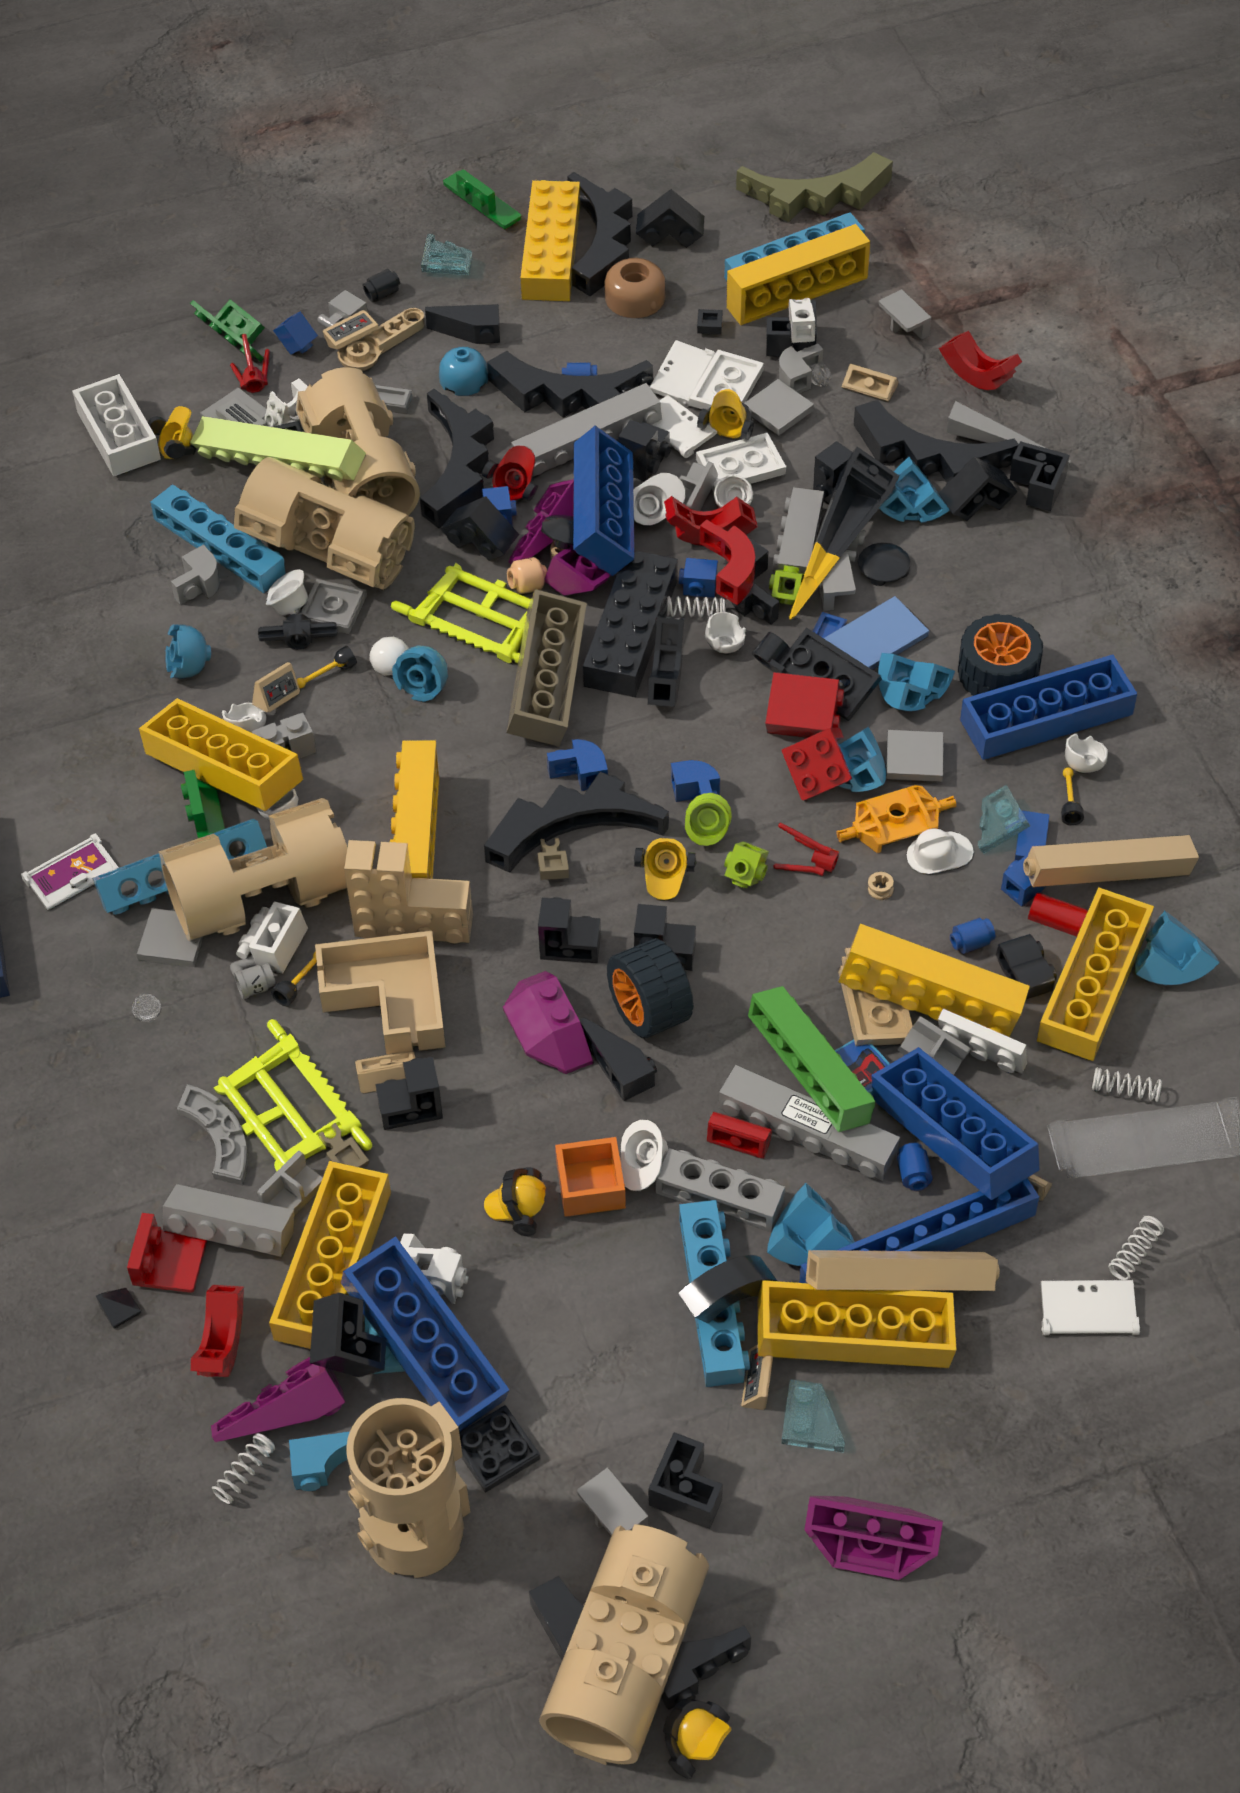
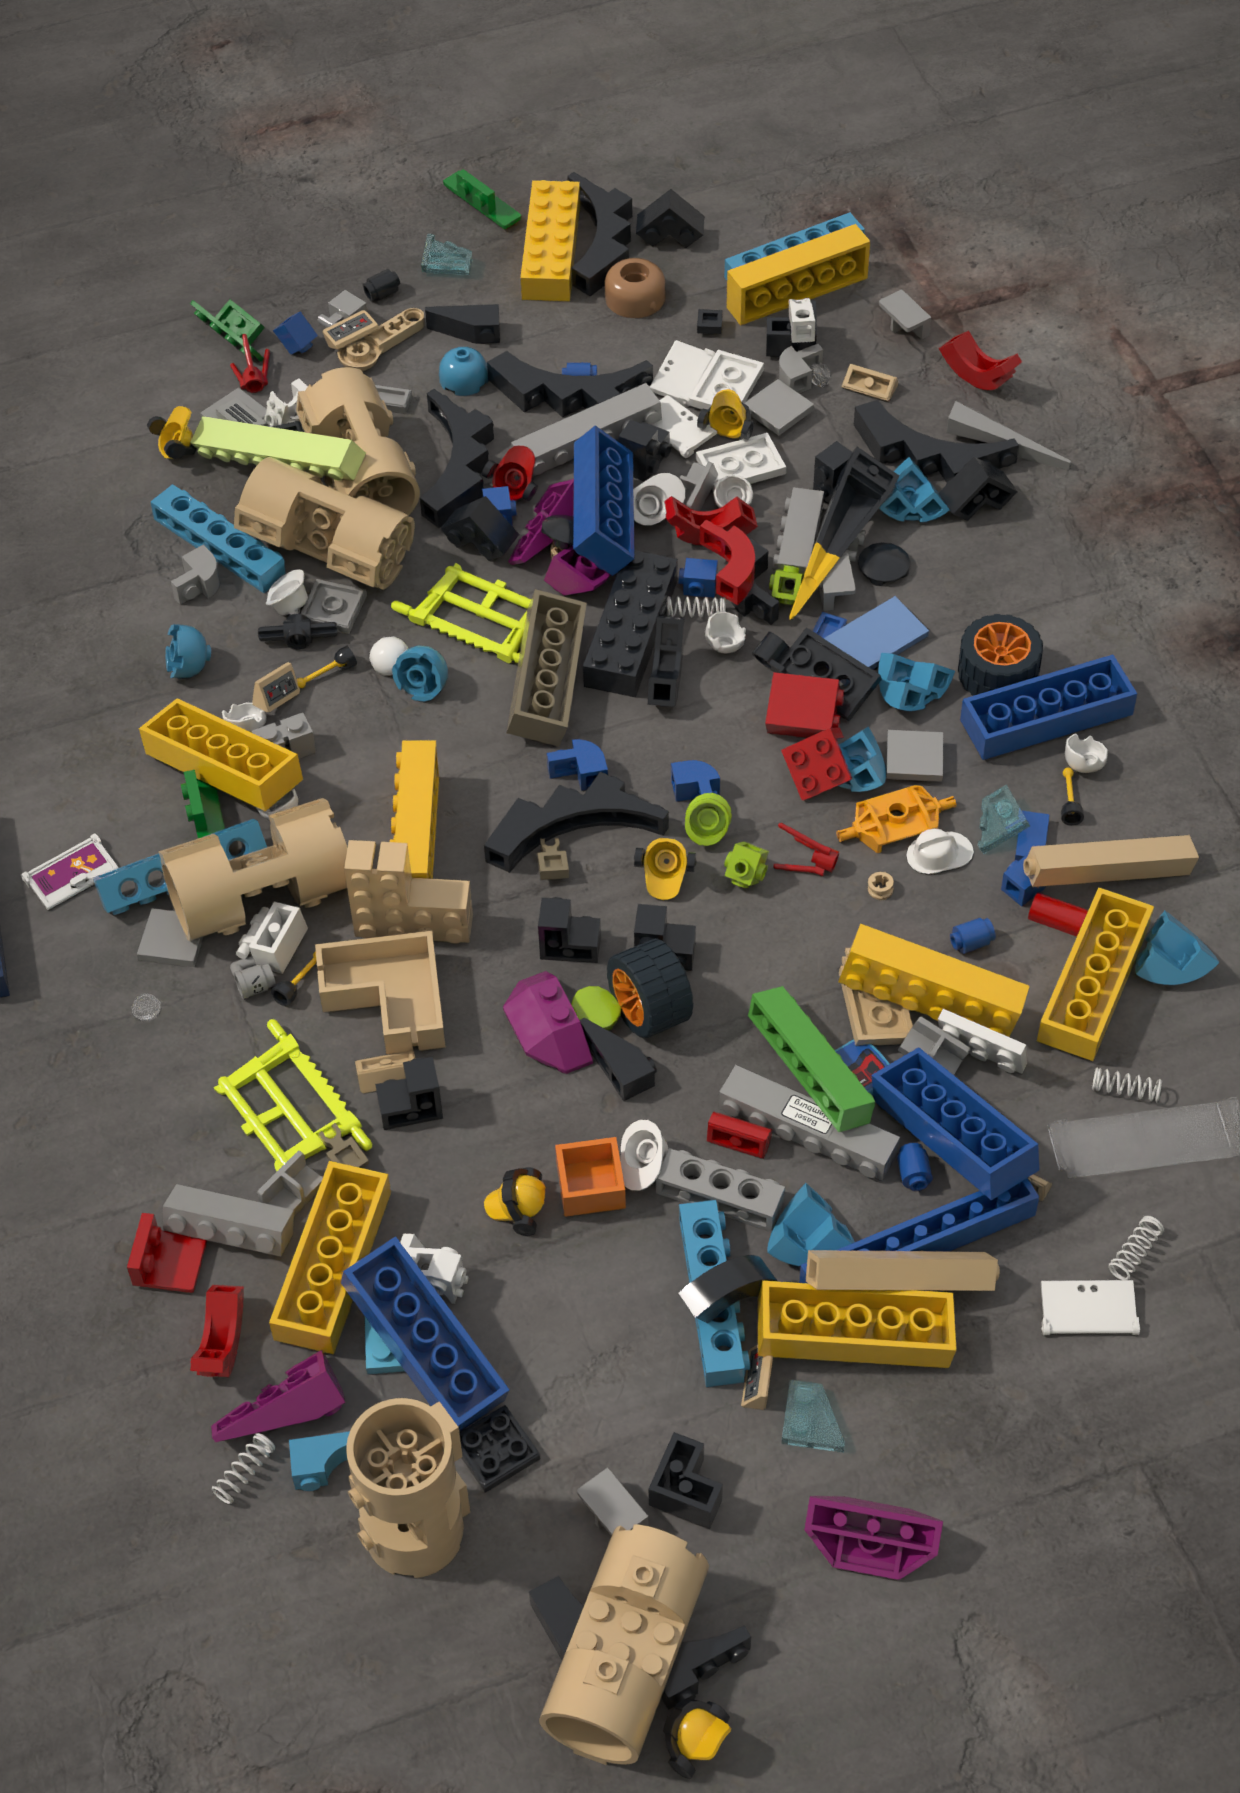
(116, 425): white brick -> none
(118, 1306): black slope -> none
(223, 1129): light grey tile -> none
(339, 1338): black brick -> none
(526, 575): light nougat head -> none
(597, 1006): none -> lime piece
(789, 196): olive arch -> none
(1025, 962): black brick -> none
(1040, 470): black brick -> none

